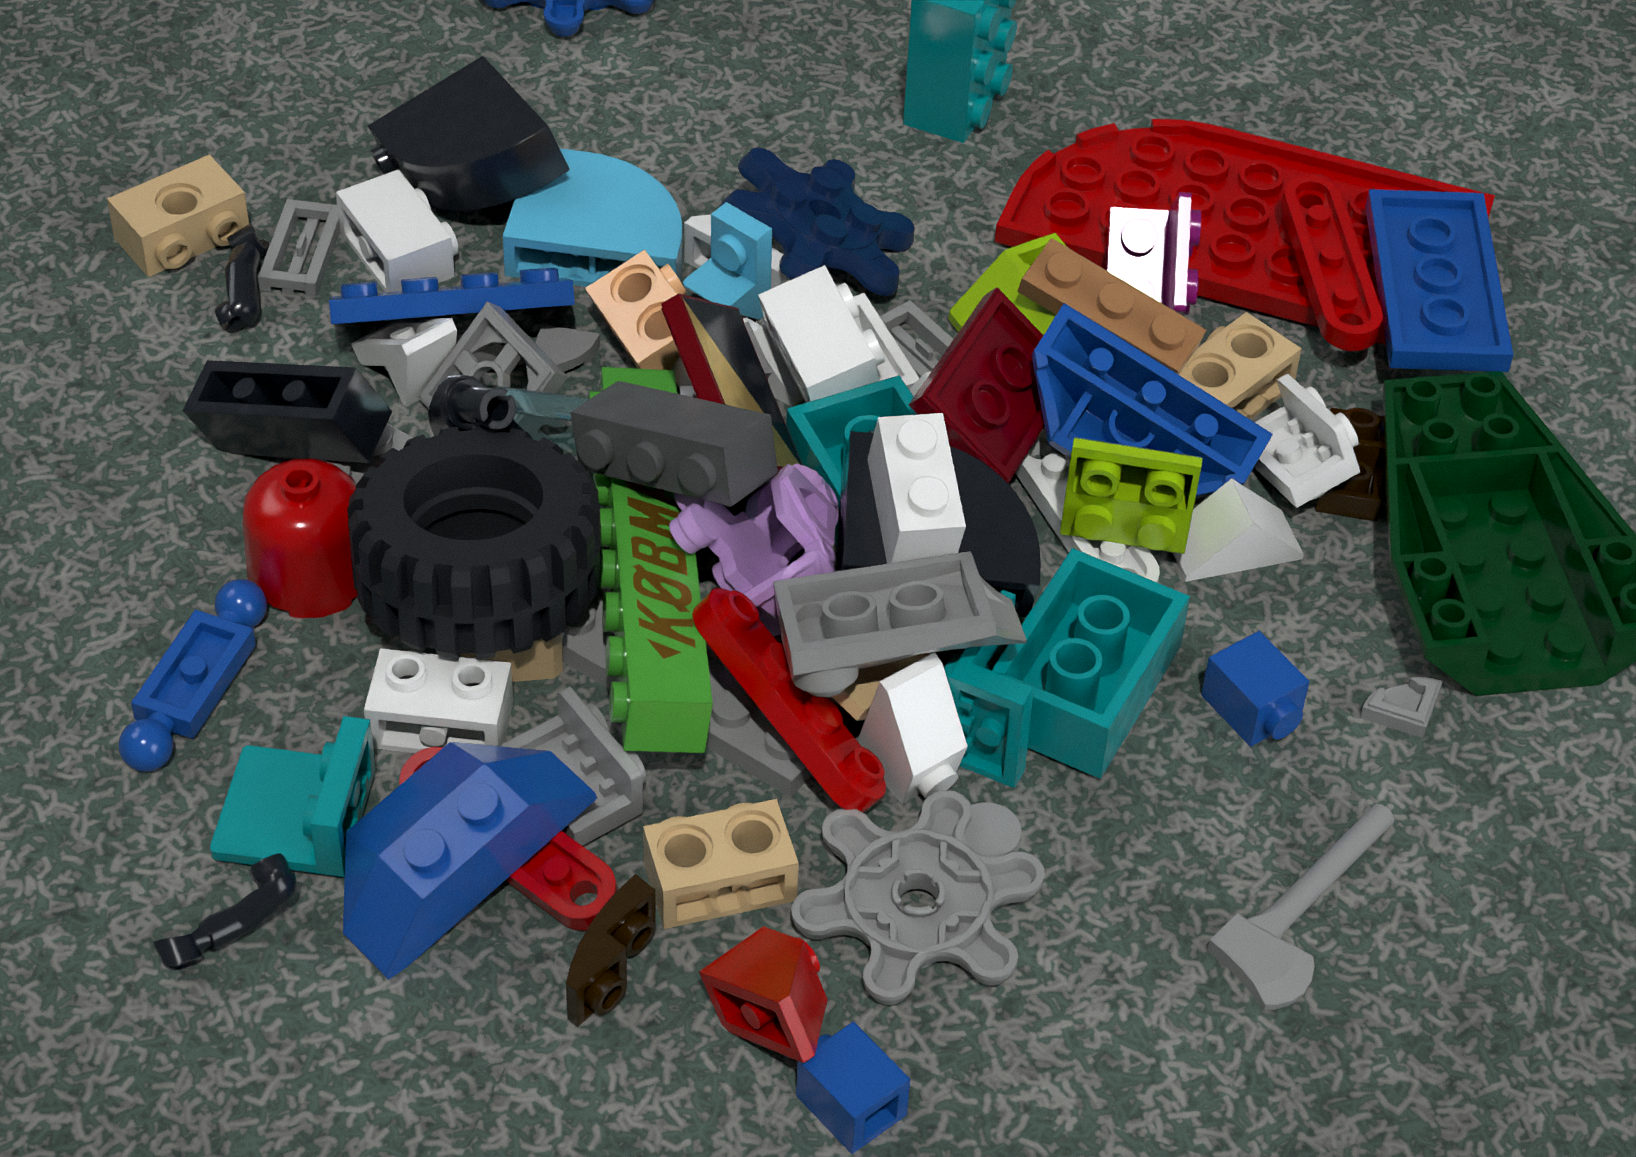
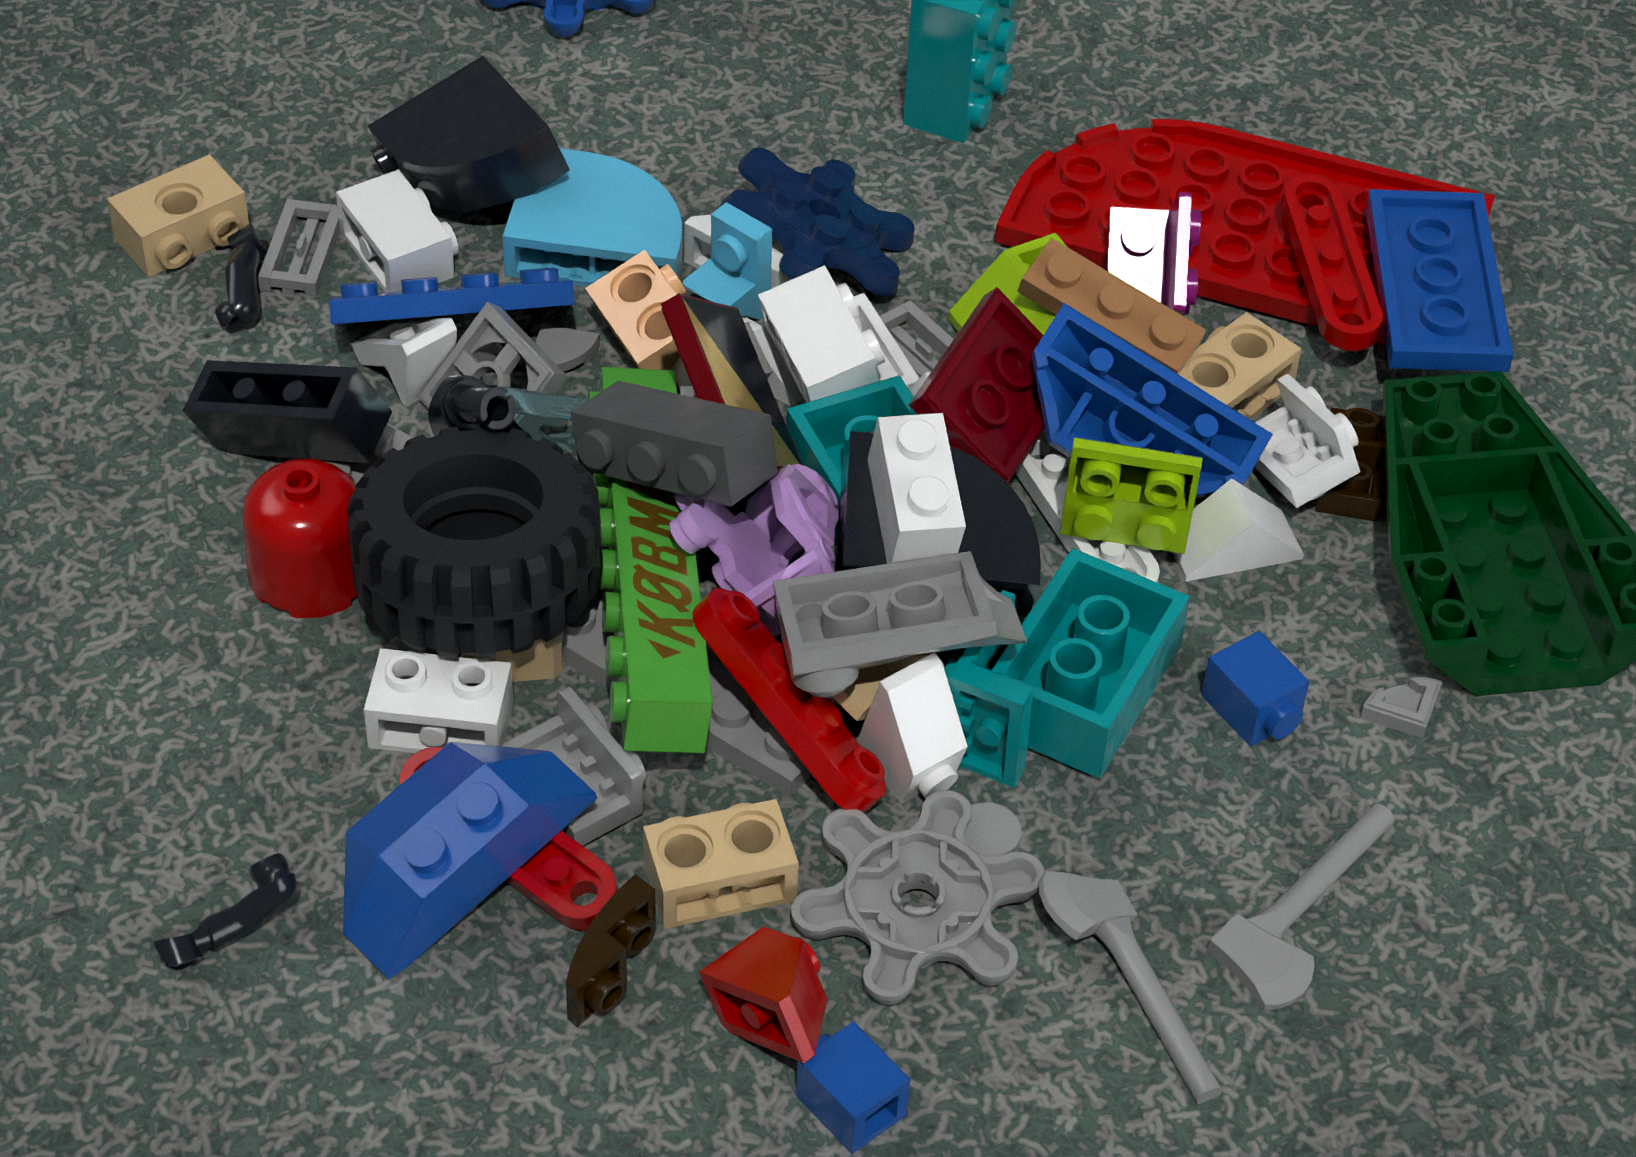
(192, 675): blue plate -> none
(297, 802): teal bracket -> none
(1102, 908): none -> light grey piece

